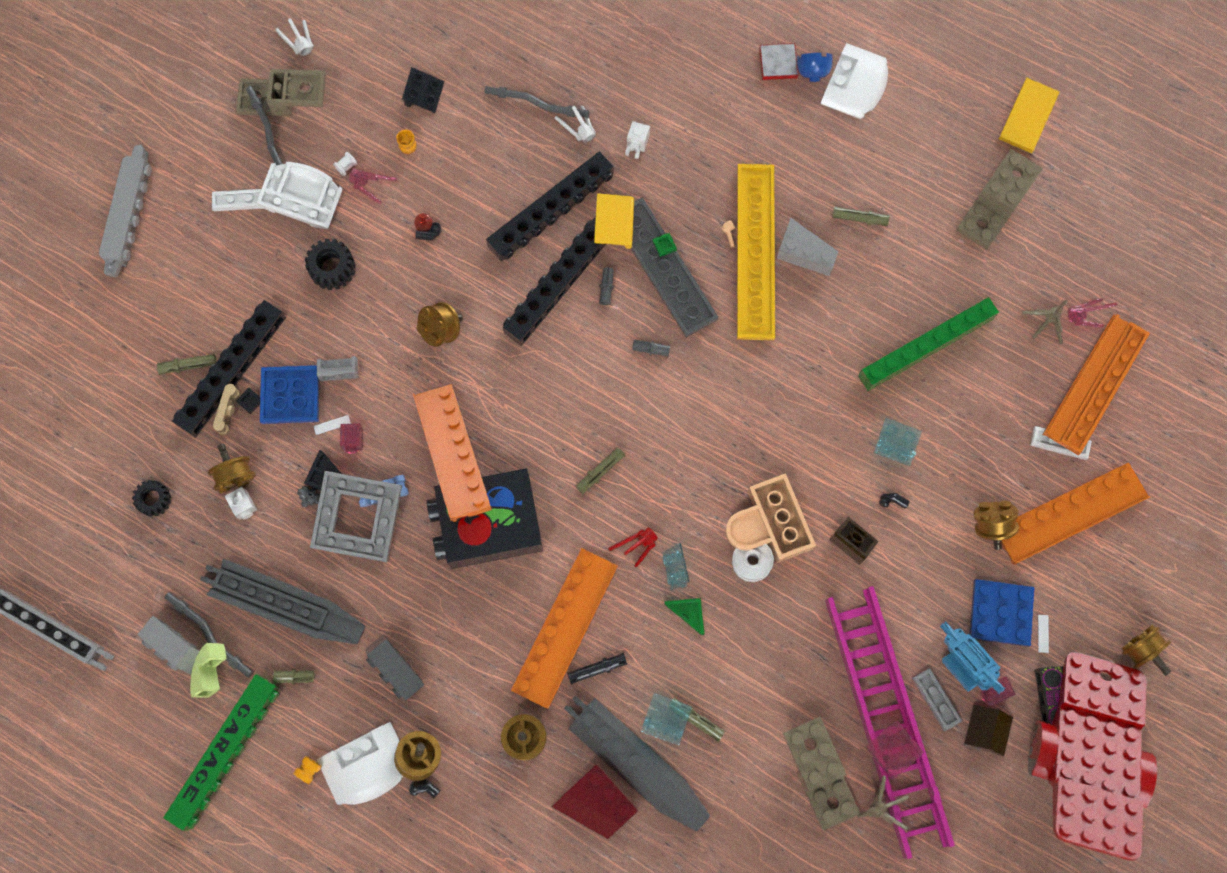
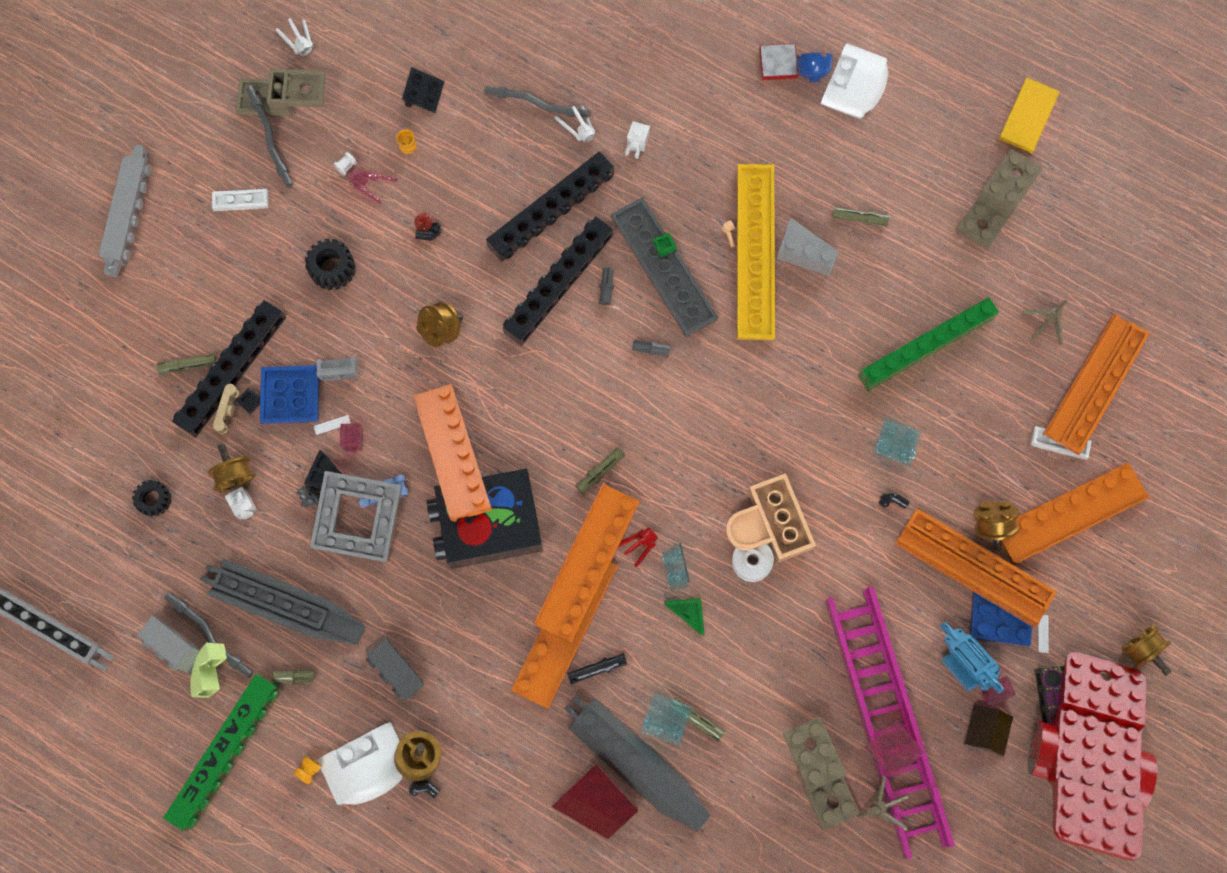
(300, 194): white slope -> none
(523, 737): pearl gold wheel -> none
(586, 563): none -> orange plate
(614, 220): yellow piece -> none
(854, 540): dark brown slope -> none
(936, 699): light grey tile -> none
(976, 568): none -> orange plate
(1079, 312): clear pink plant -> none

